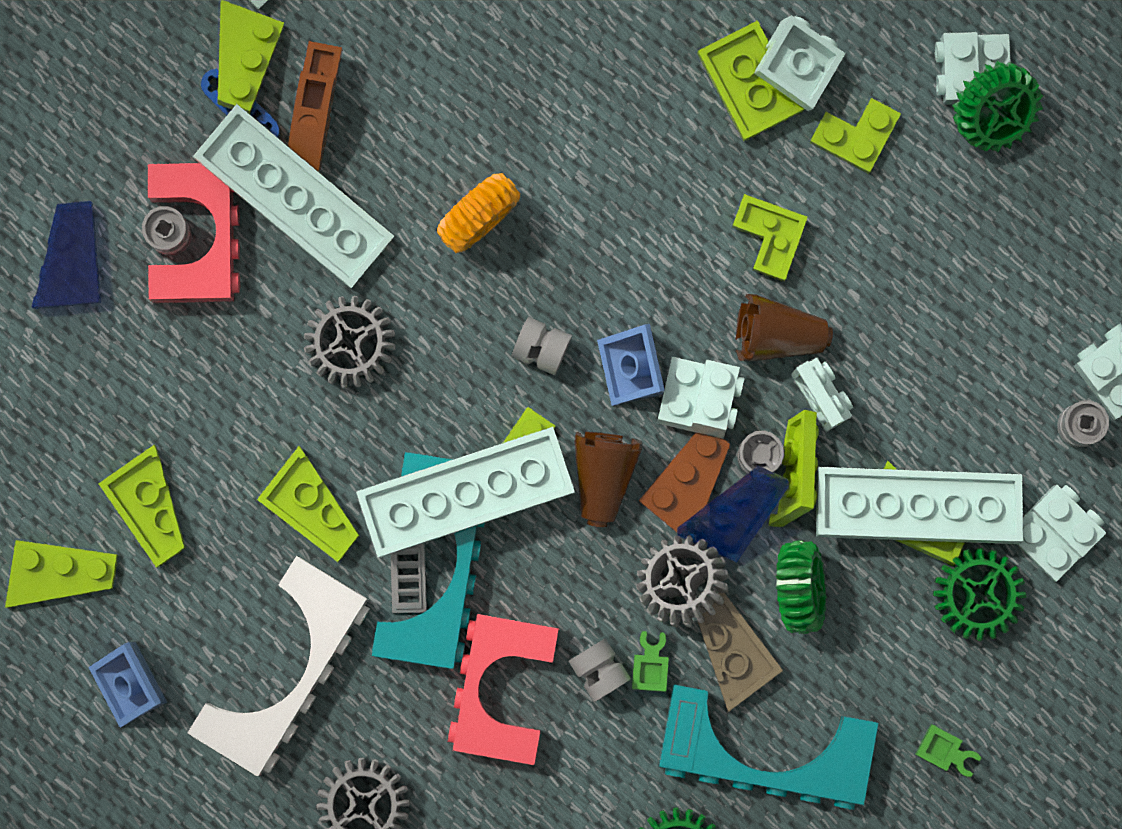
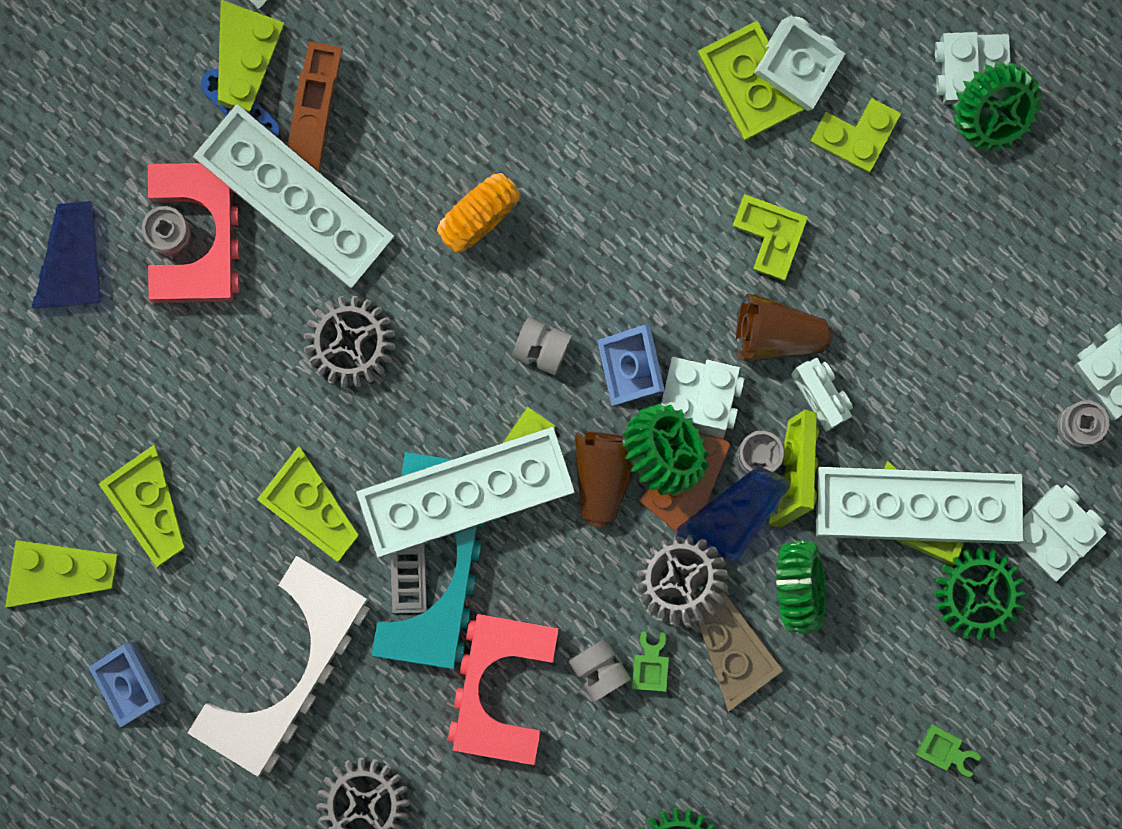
(665, 449): none -> green gear
(835, 774): teal arch -> none

